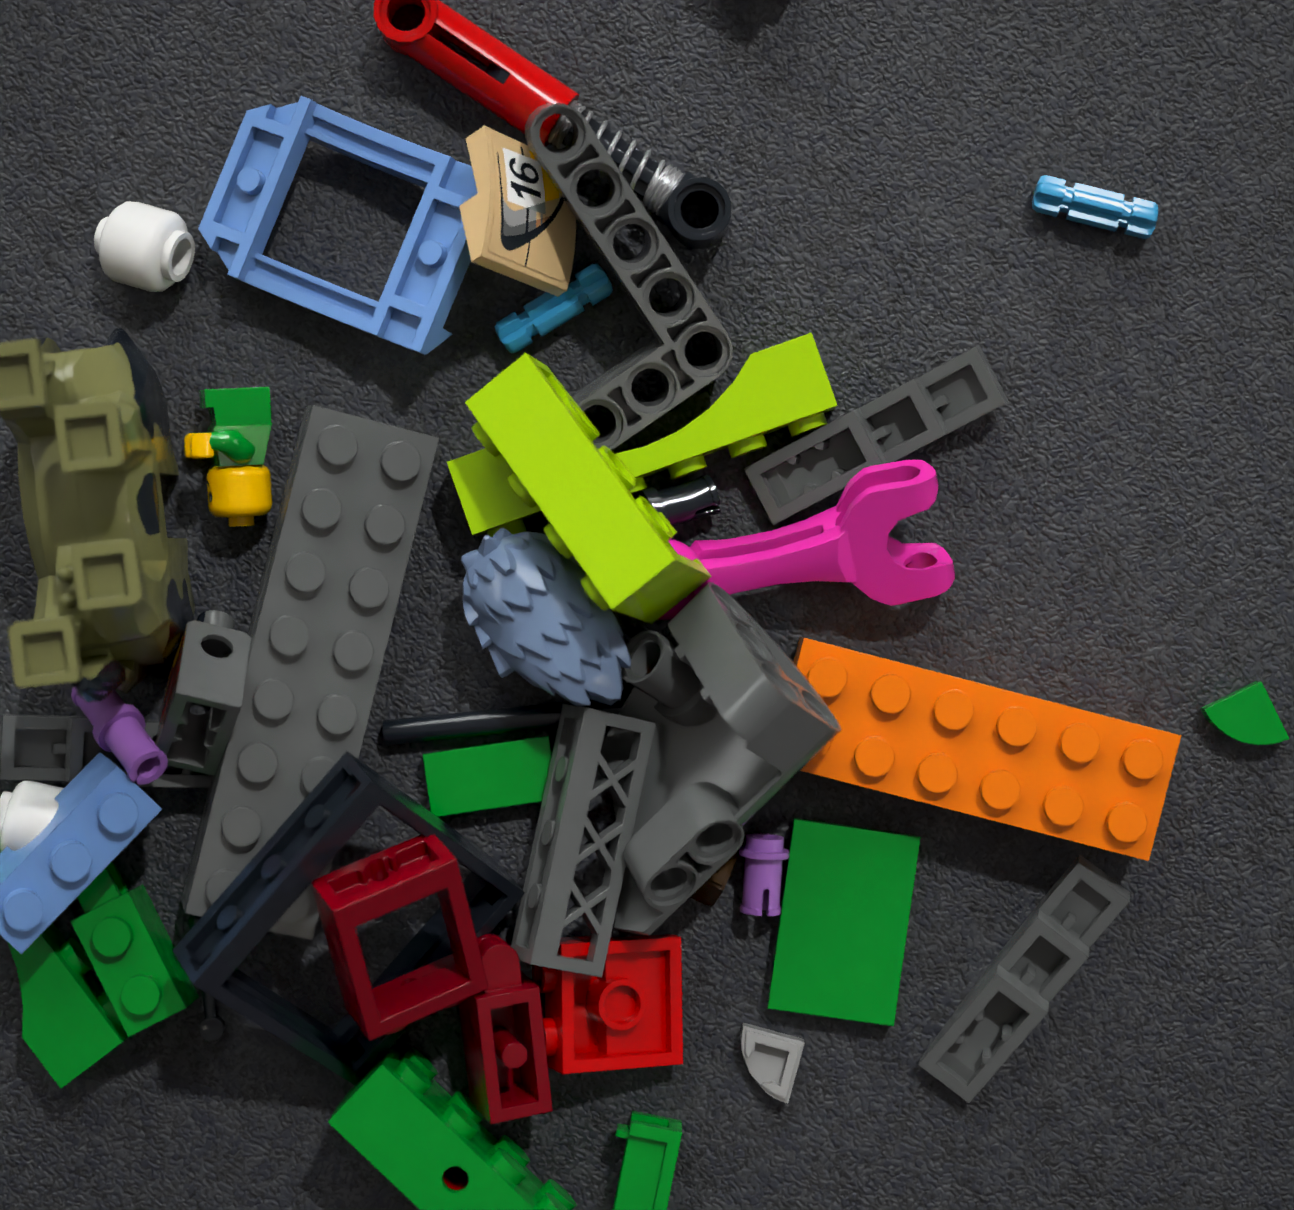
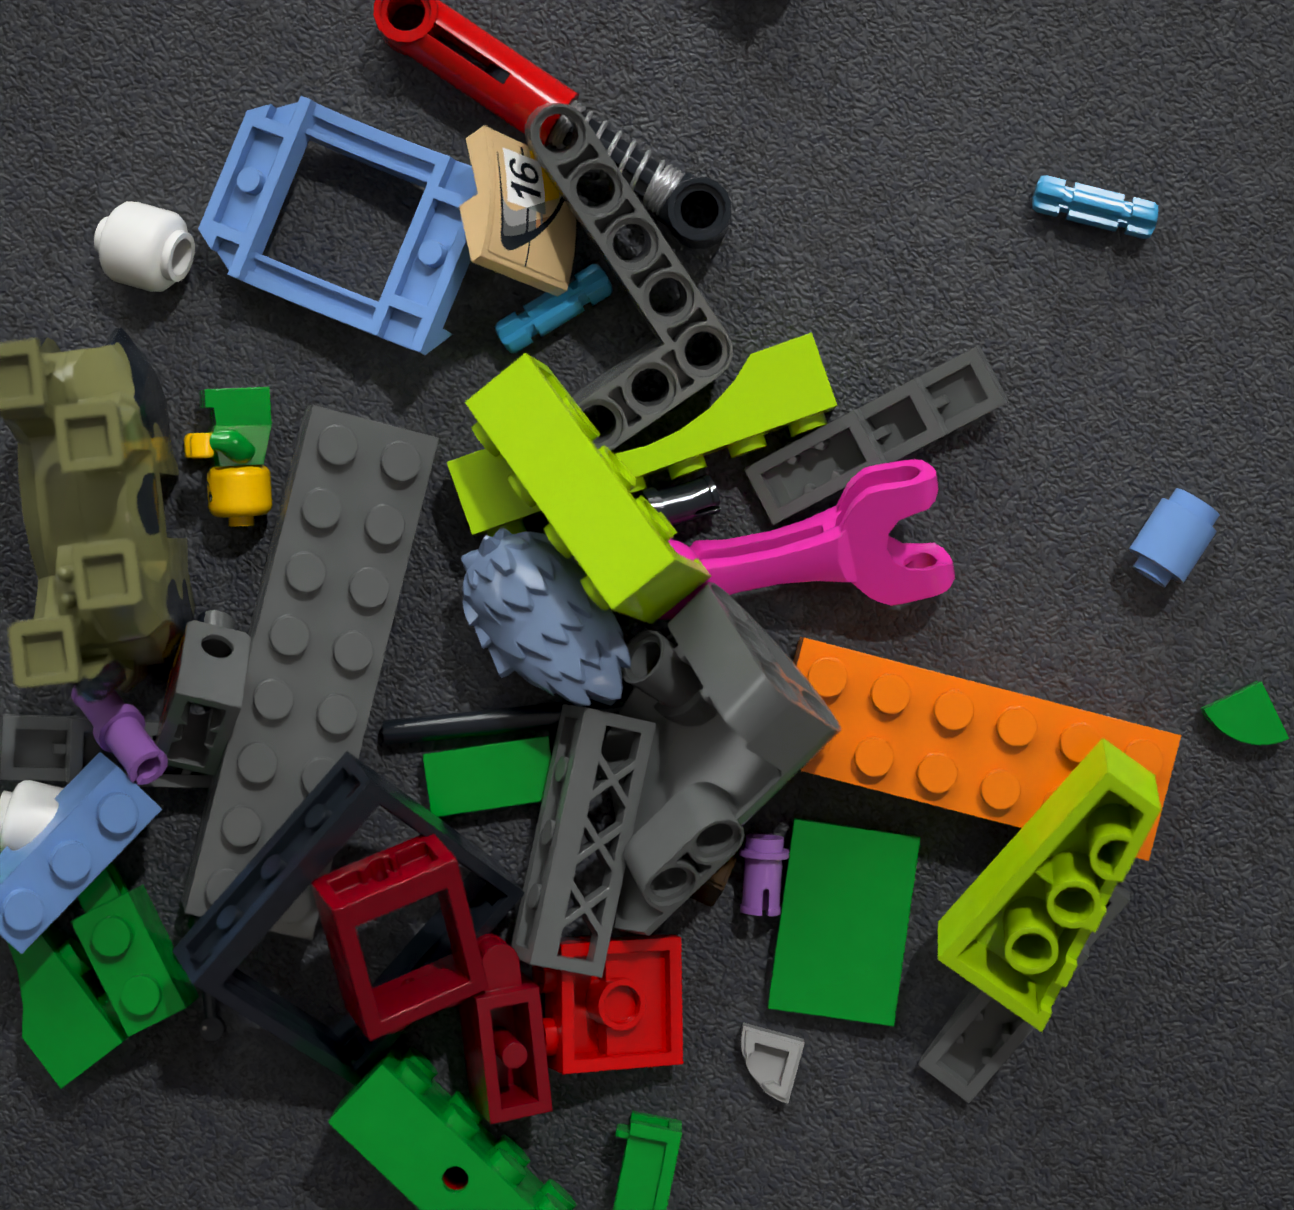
(1050, 885): none -> lime wedge
(1174, 538): none -> medium blue brick

